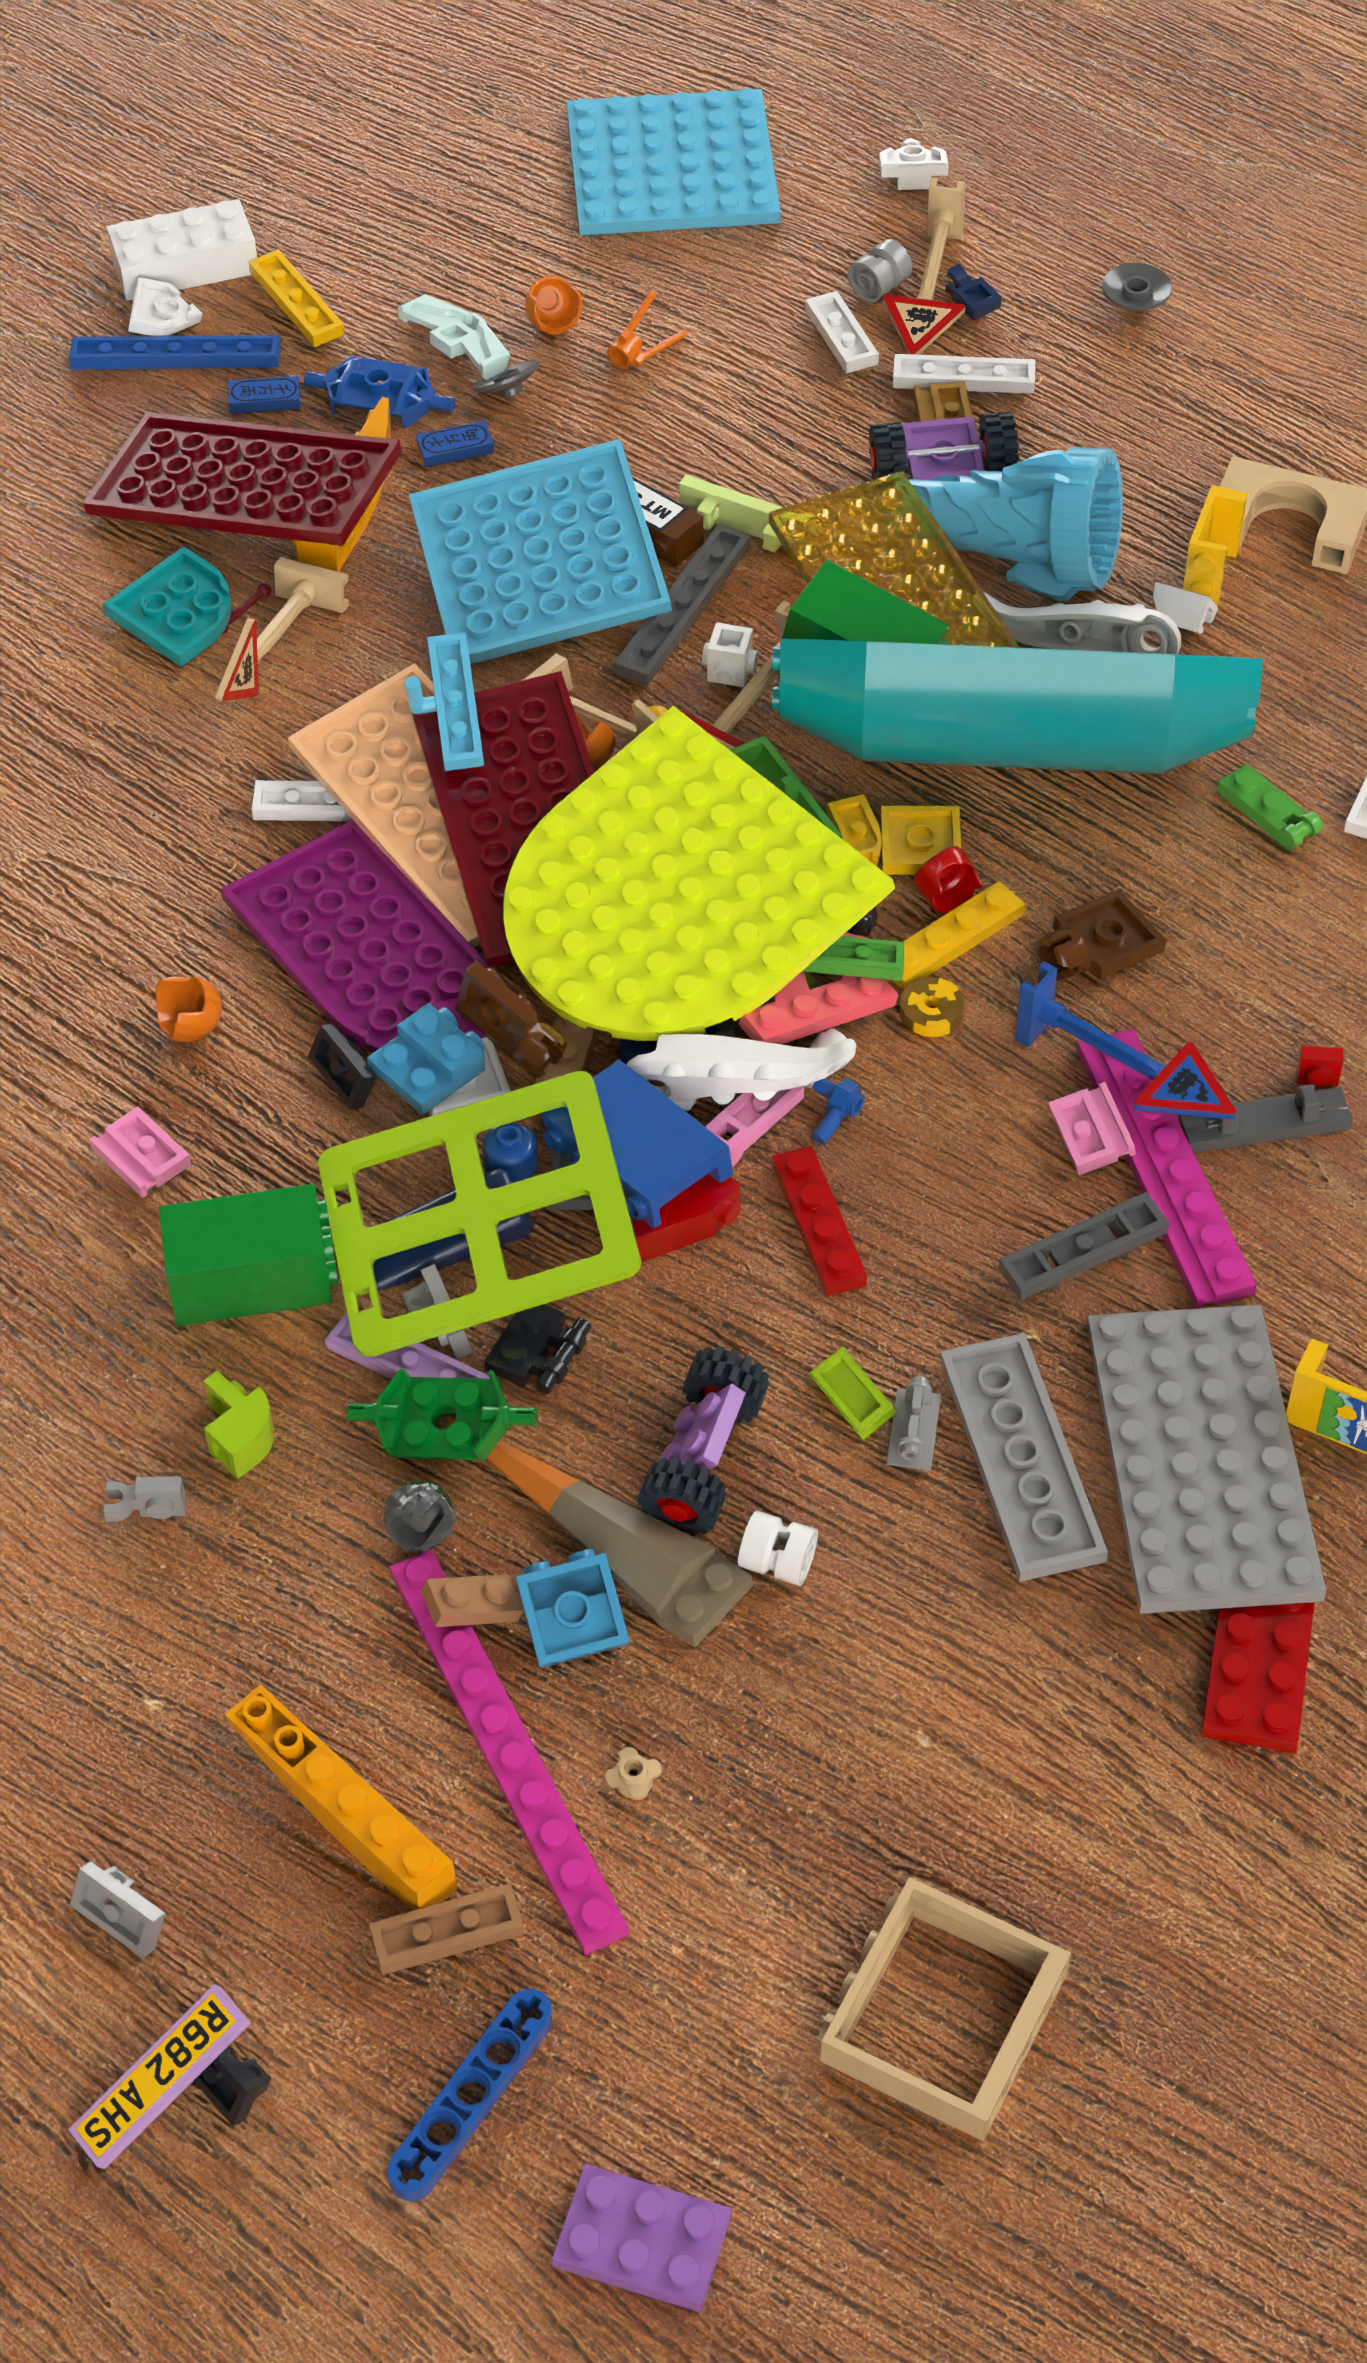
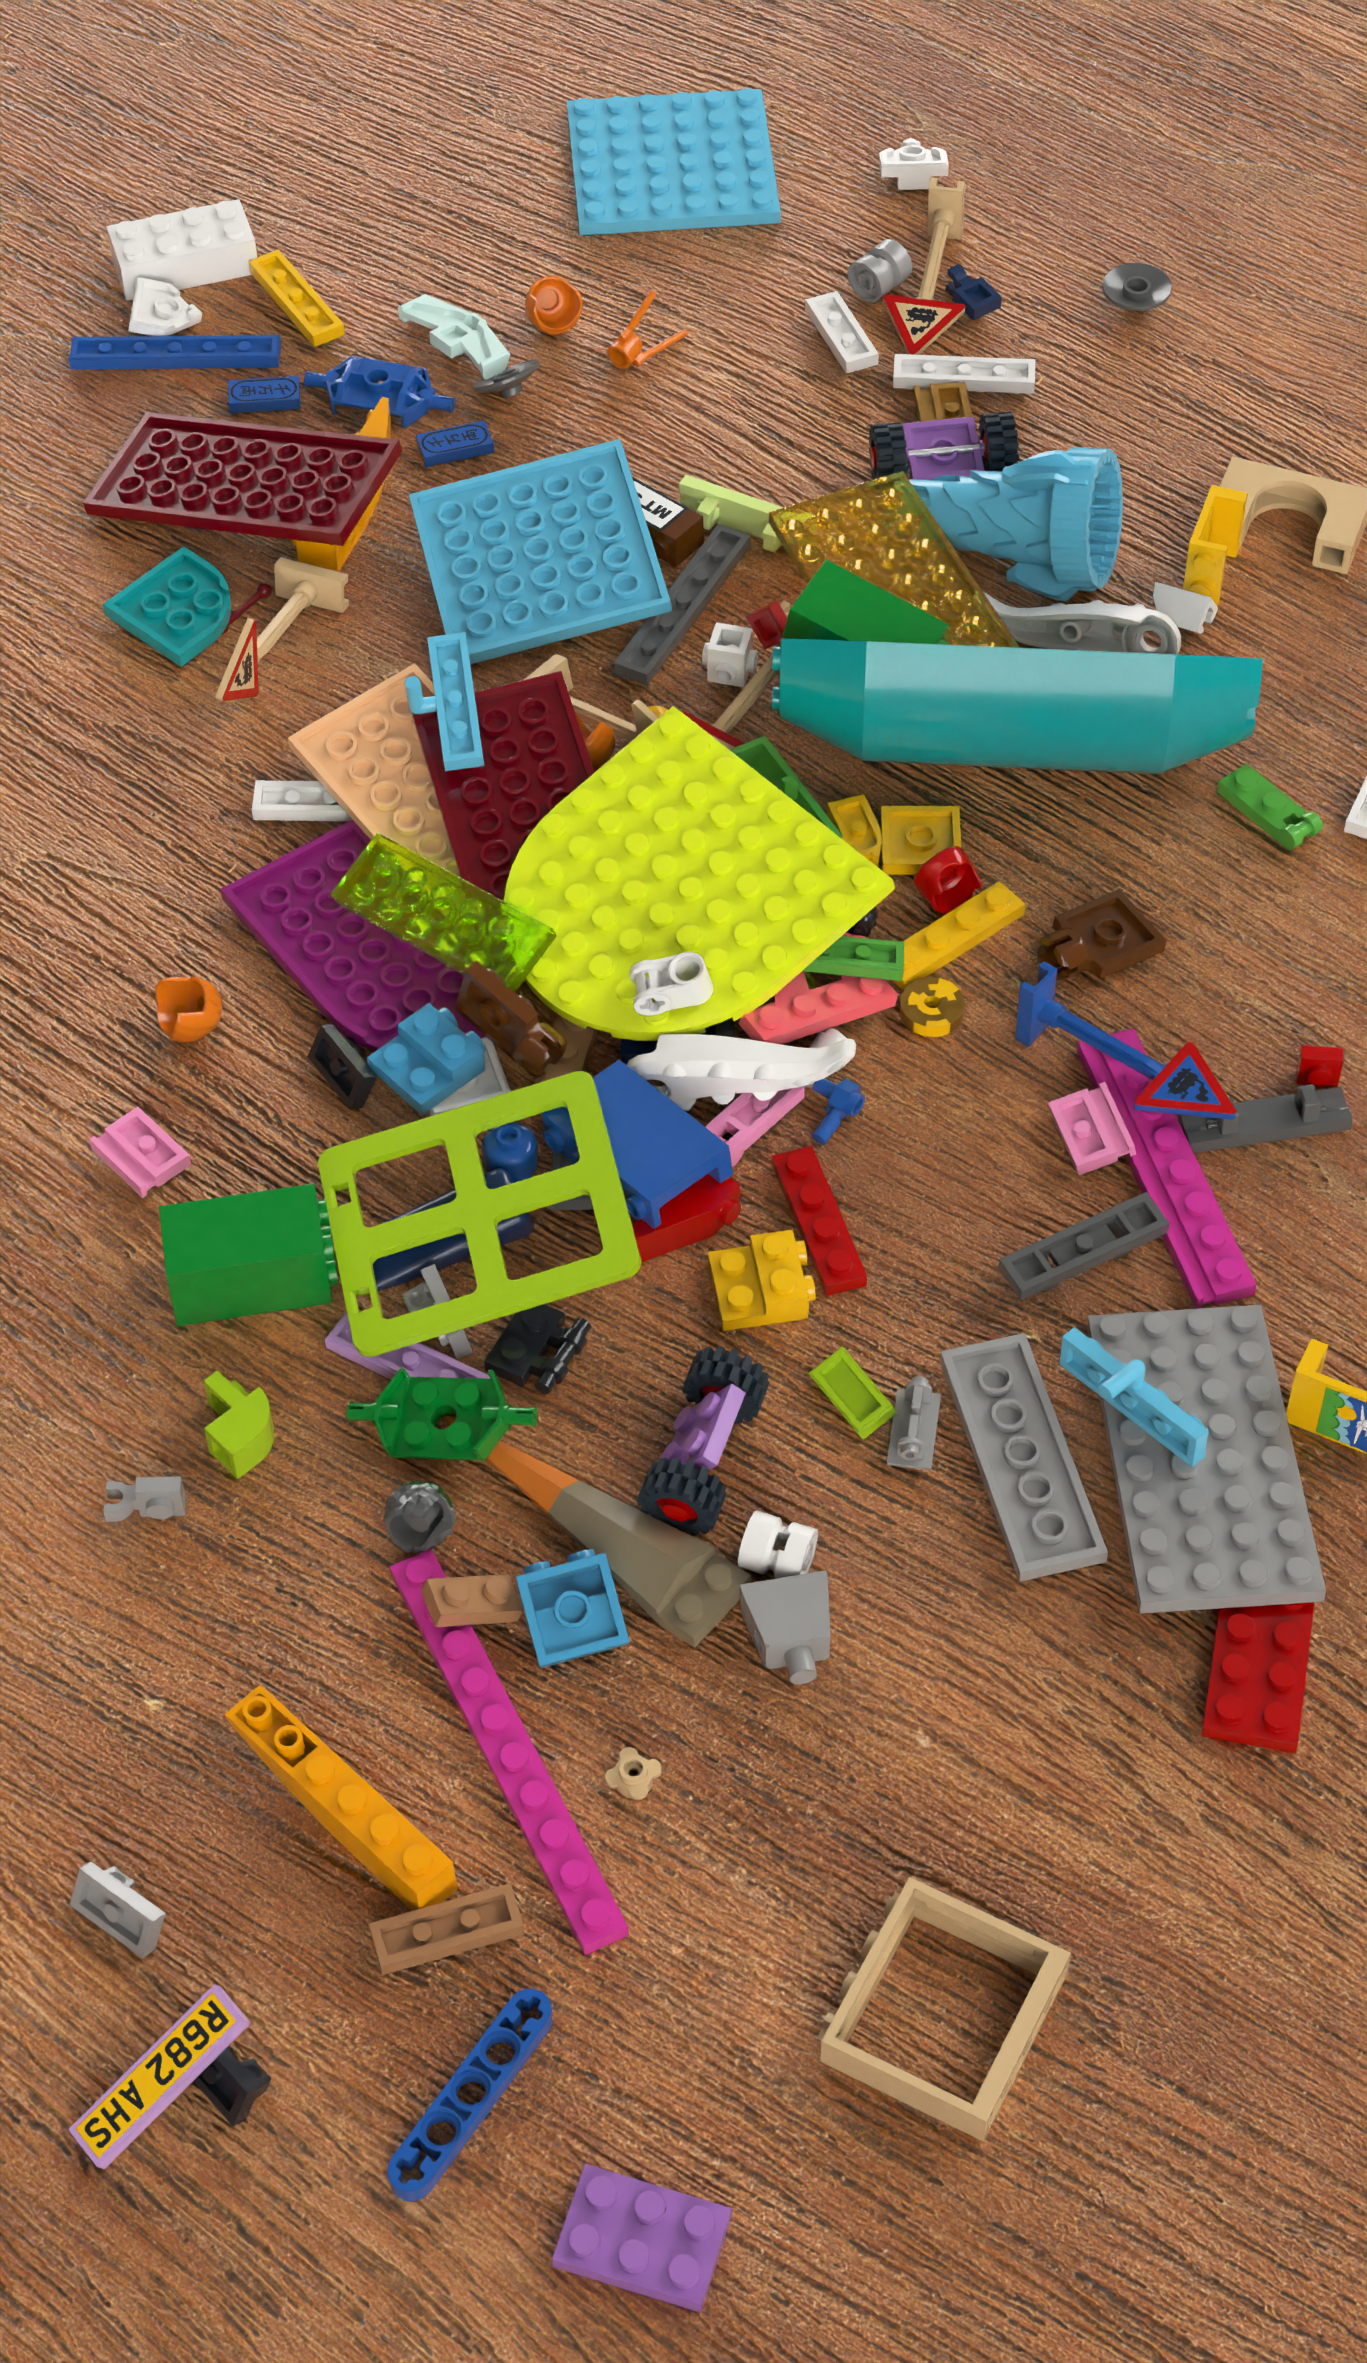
(441, 912): none -> clear neon green plate
(669, 983): none -> white piece
(762, 1281): none -> yellow plate
(768, 624): none -> red tile
(789, 1622): none -> light grey torso
(1128, 1392): none -> medium azure plate

